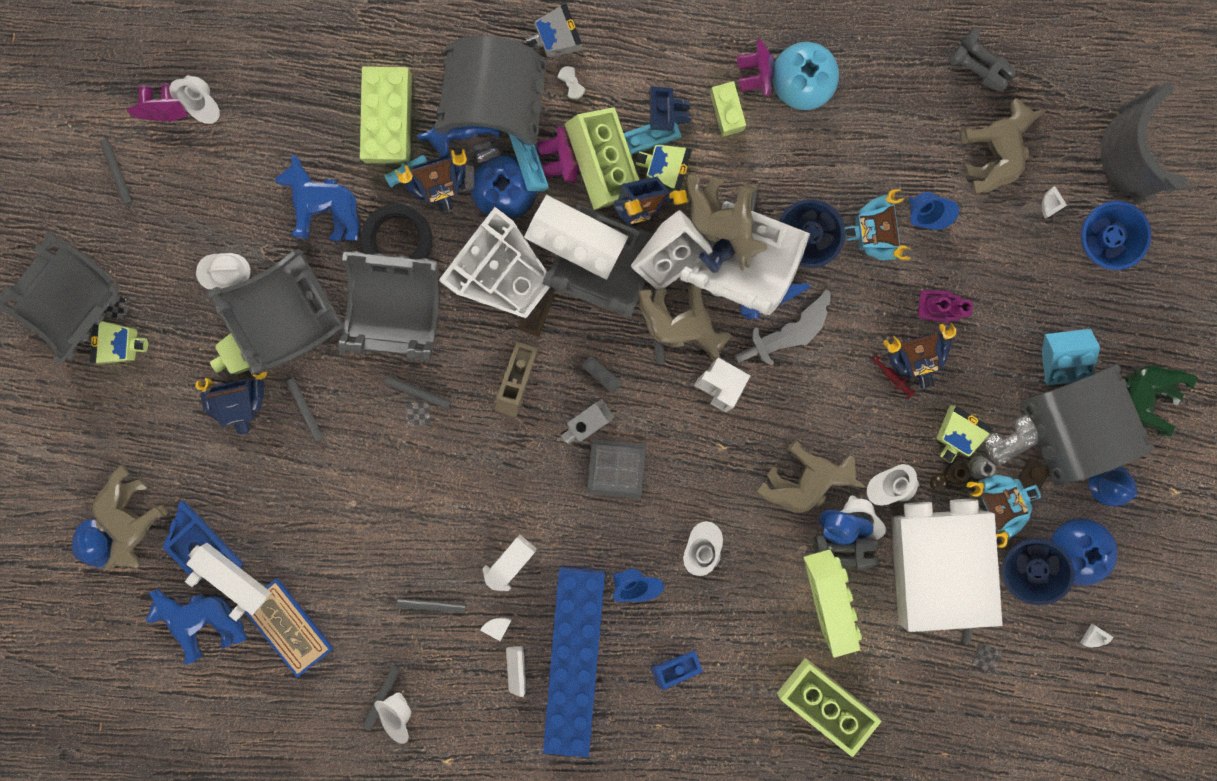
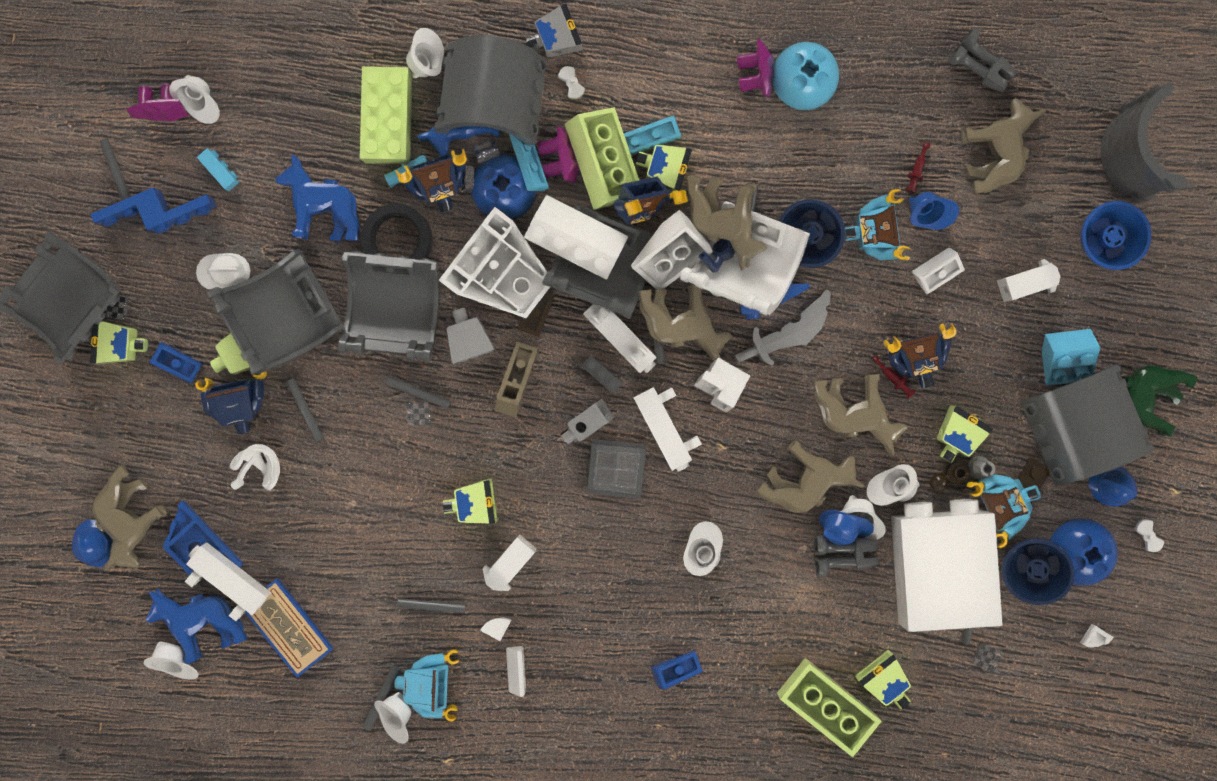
(153, 210): none -> blue bracket
(170, 659): none -> white piece
(175, 362): none -> blue slope
(218, 169): none -> medium azure piece
(253, 456): none -> white helmet
(425, 54): none -> white piece
(427, 686): none -> medium azure torso
(467, 338): none -> light grey torso
(473, 503): none -> torso
(574, 661): blue brick -> none
(621, 338): none -> white brick
(635, 587): blue piece -> none
(663, 429): none -> white brick
(666, 110): dark blue hinge -> none
(727, 109): yellowish green brick -> none
(833, 602): yellowish green brick -> none
(862, 416): none -> dark tan animal
(886, 680): none -> yellowish green torso
(916, 175): none -> dark red piece
(938, 270): none -> white slope
(943, 306): magenta connector -> none
(1006, 449): clear connector -> none
(1030, 281): none -> white piece
(1052, 202): white tile -> none
(1152, 543): none -> white piece

